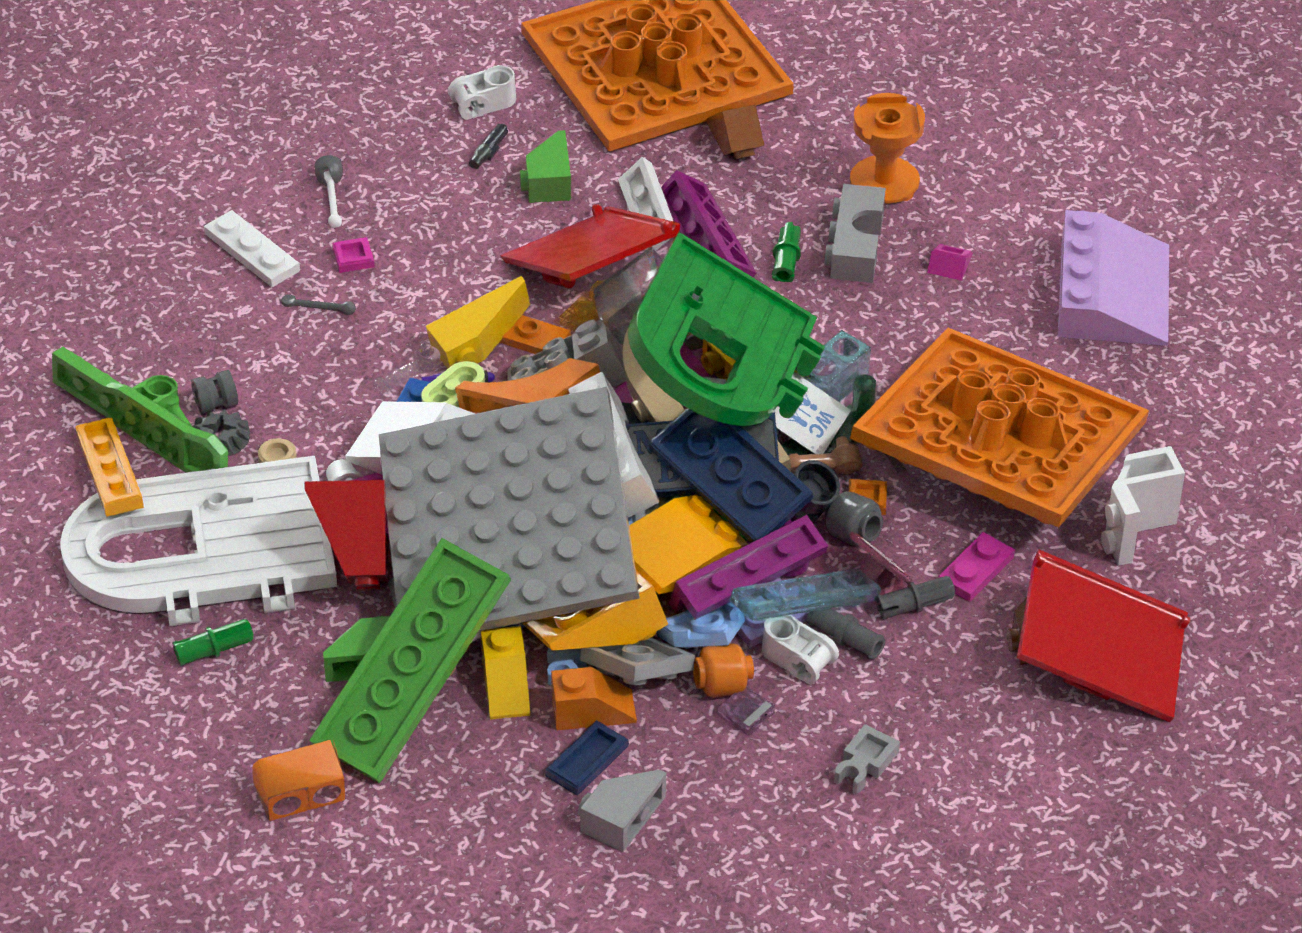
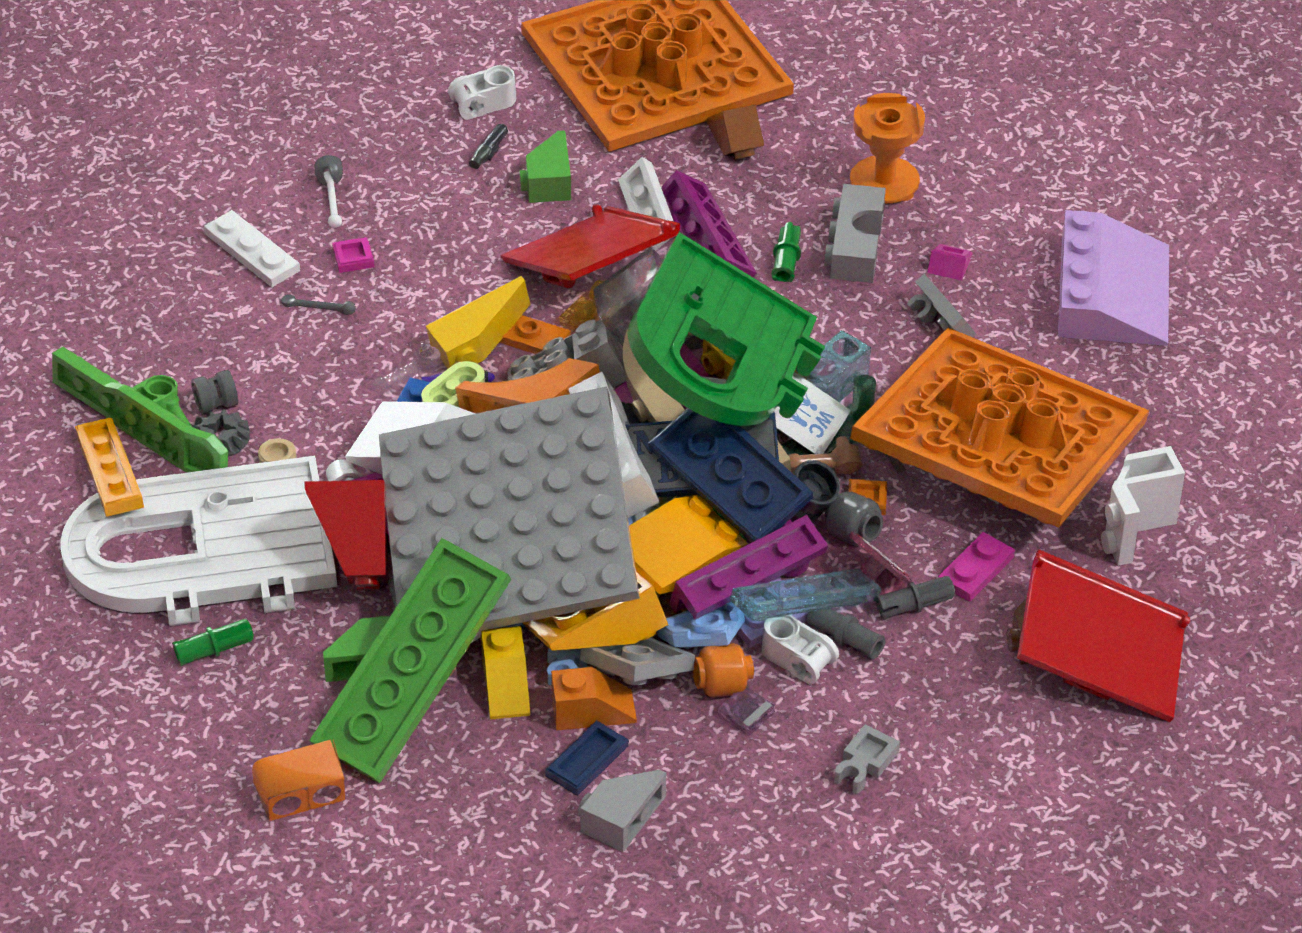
(935, 301): none -> light grey plate

